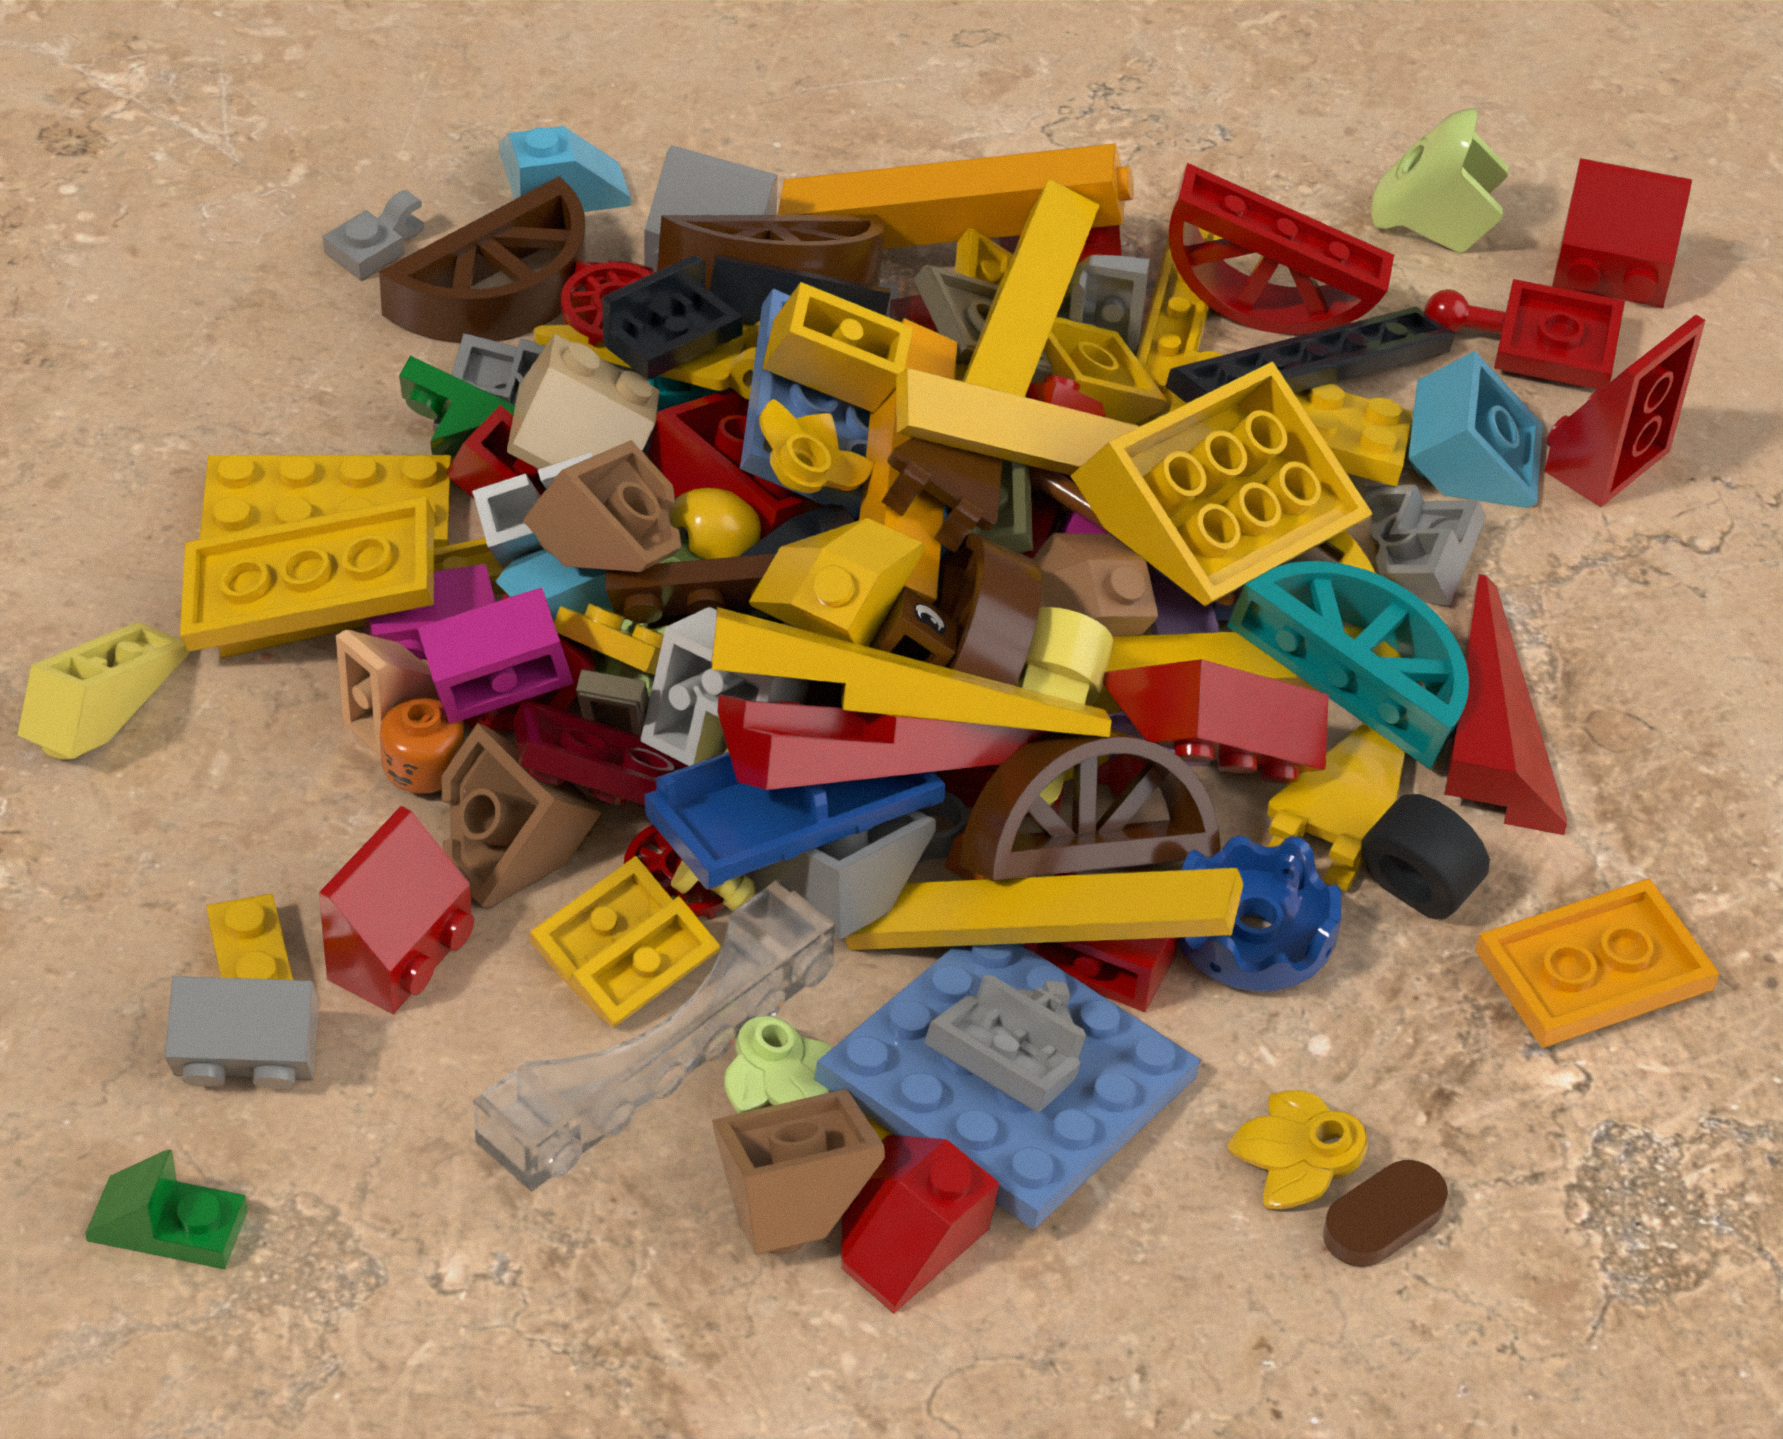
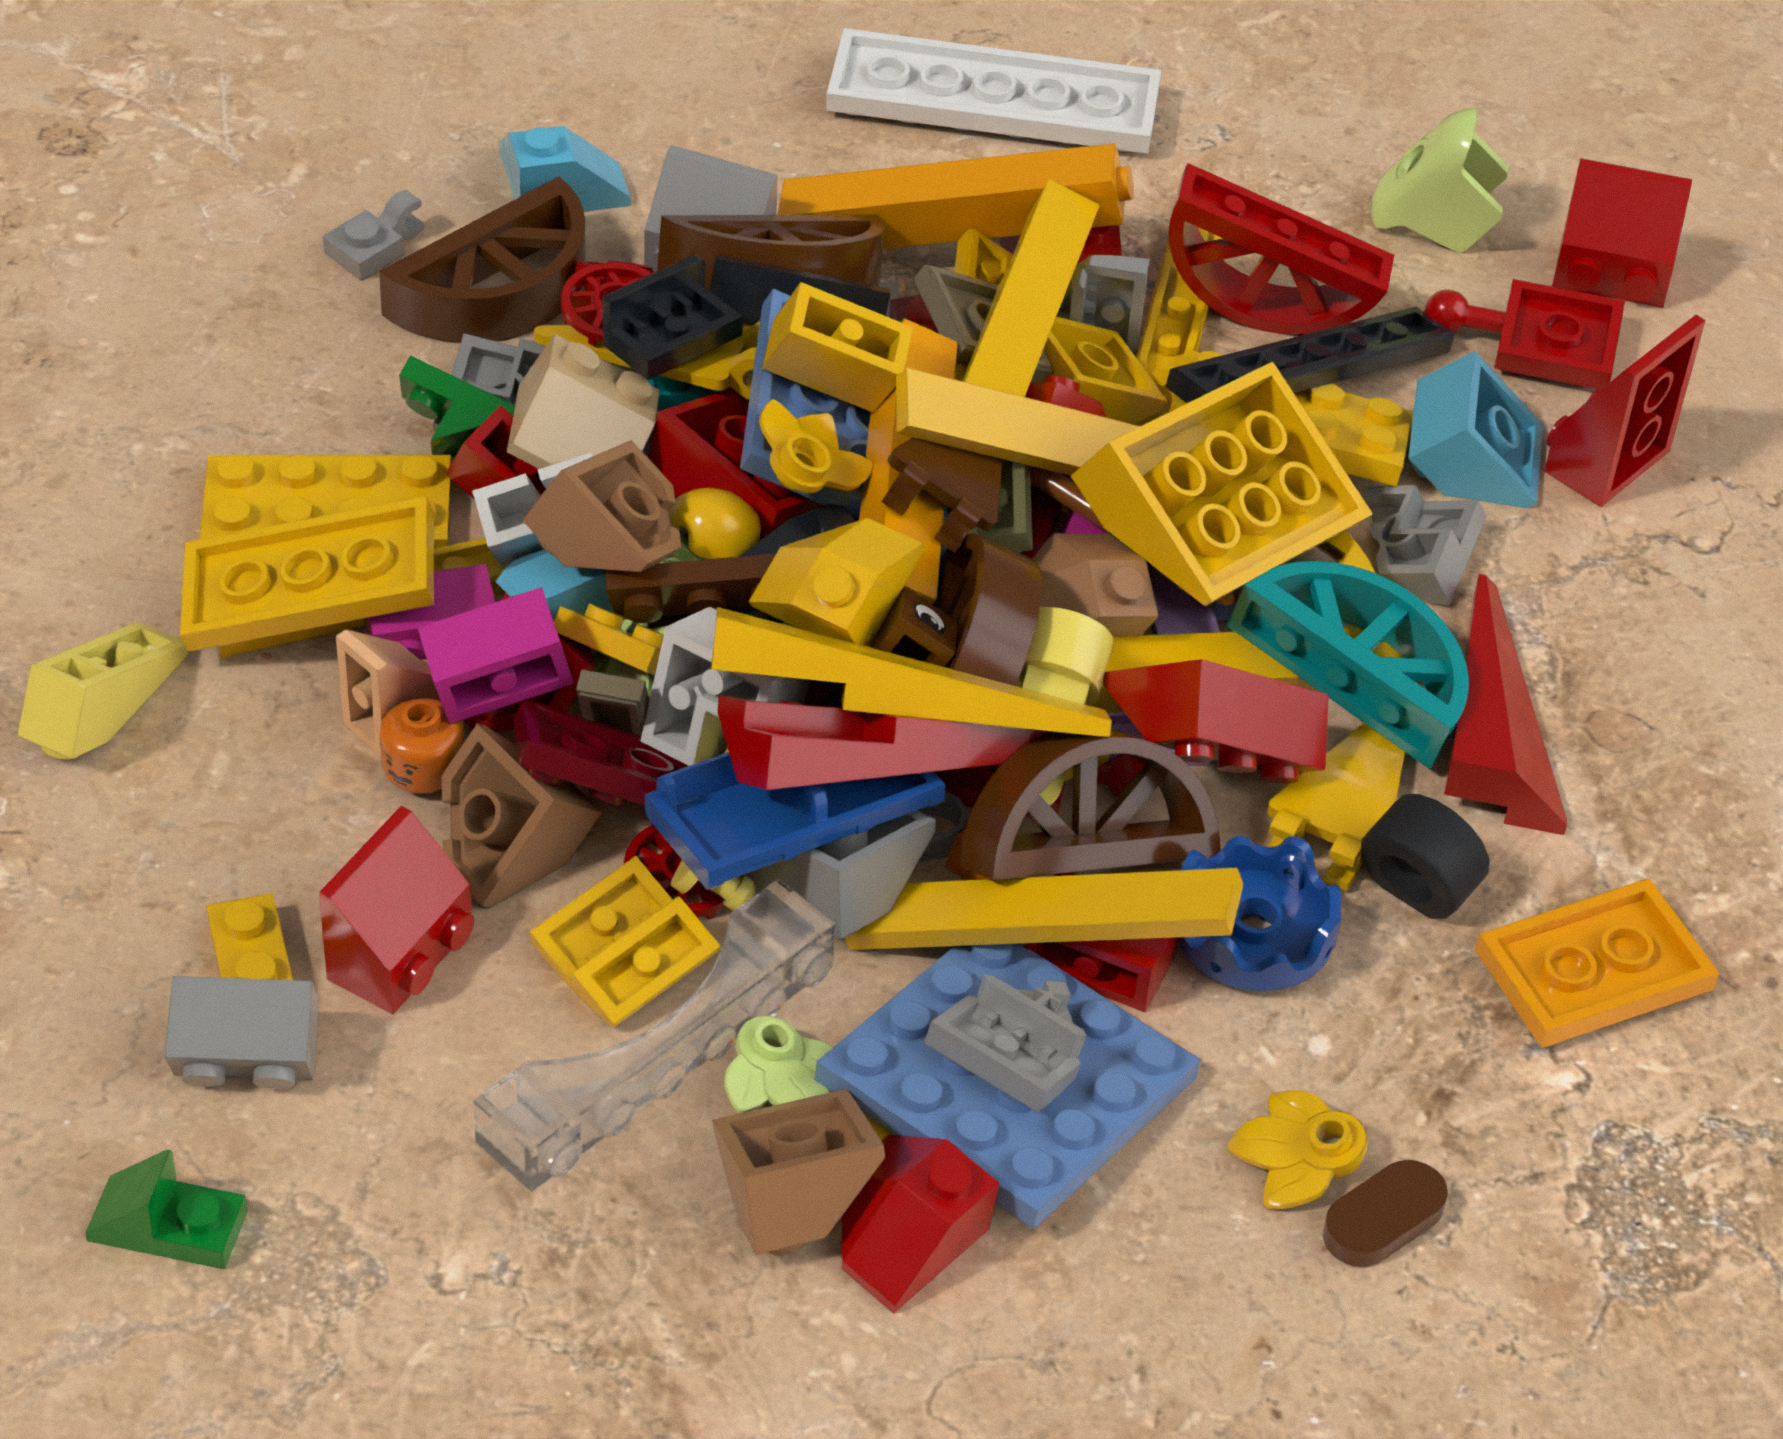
(993, 90): none -> white plate

